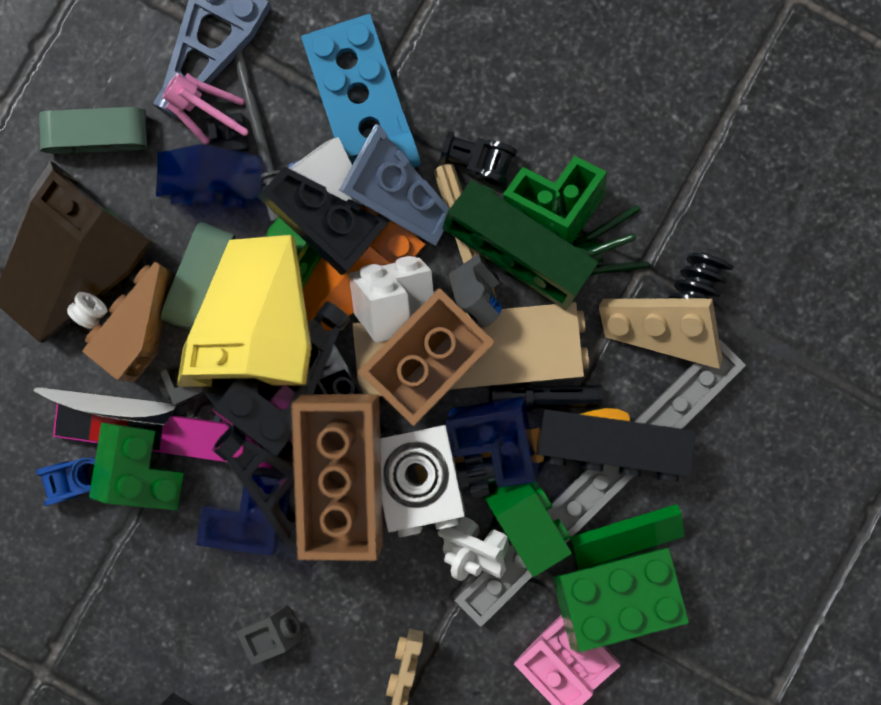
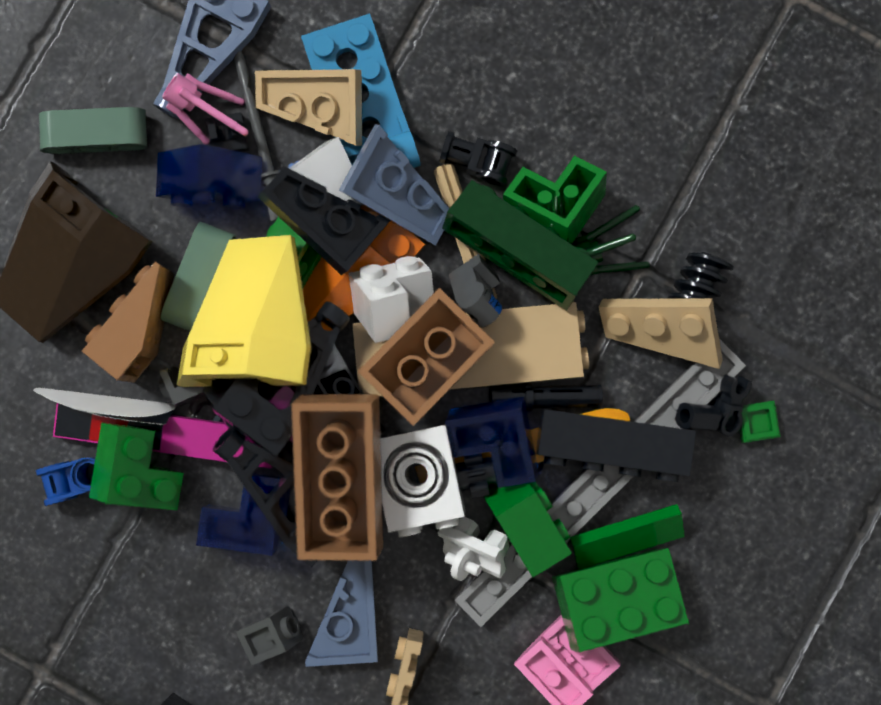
(87, 310): white bush -> none
(316, 98): none -> tan wing
(349, 623): none -> sand blue wing
(724, 415): none -> black bar
(759, 422): none -> green tile

